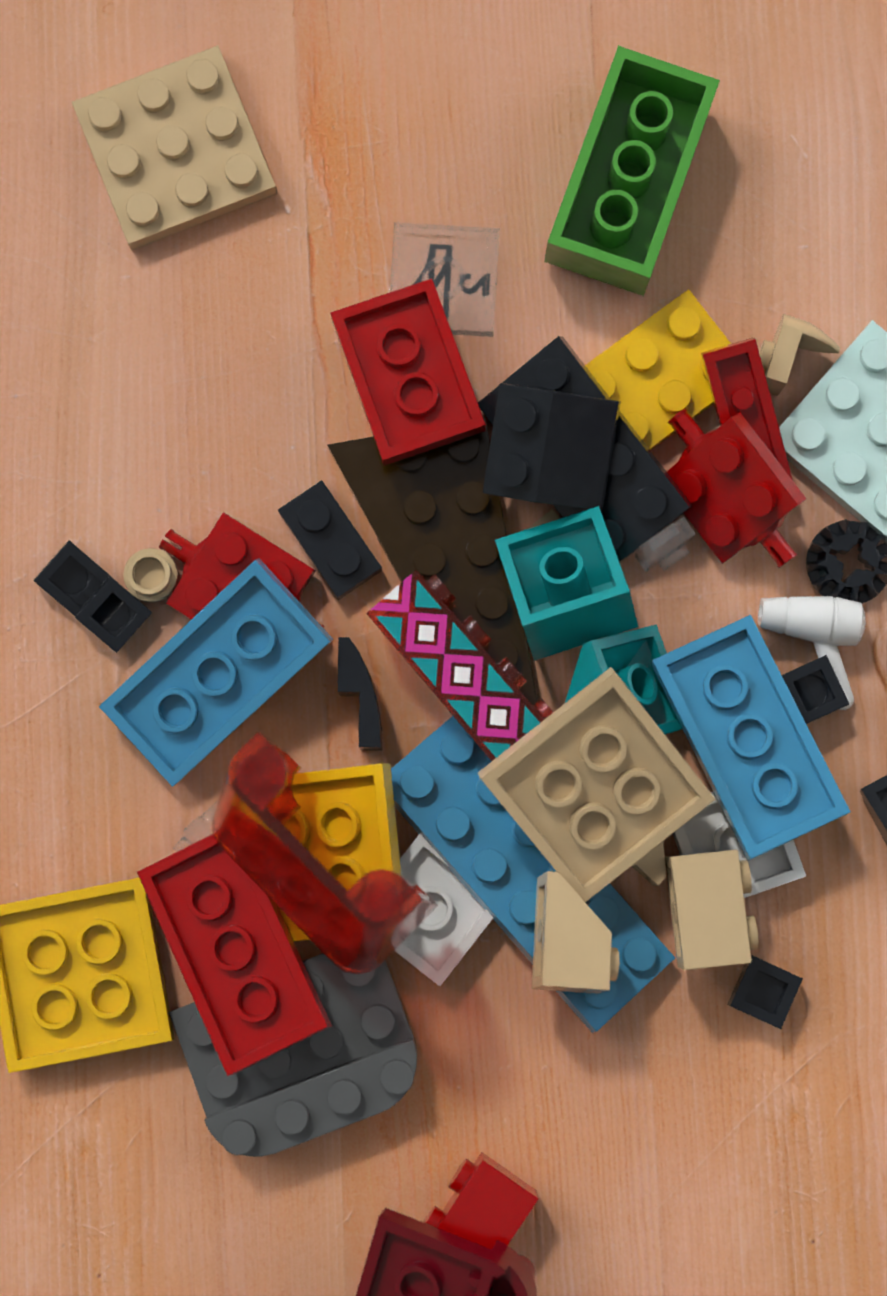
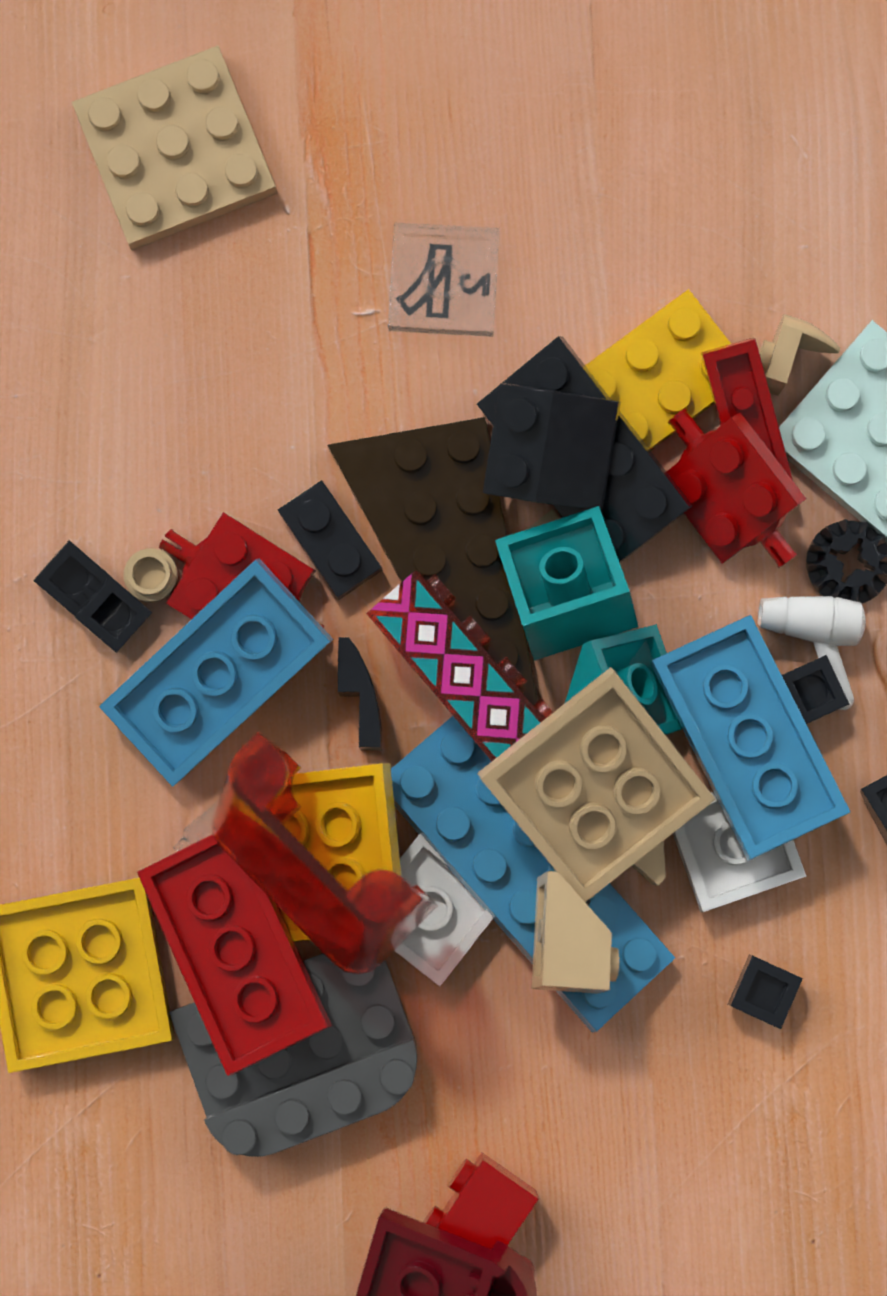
(408, 372): red plate -> none
(630, 170): bright green brick -> none
(666, 547): clear plate -> none
(710, 909): tan brick -> none

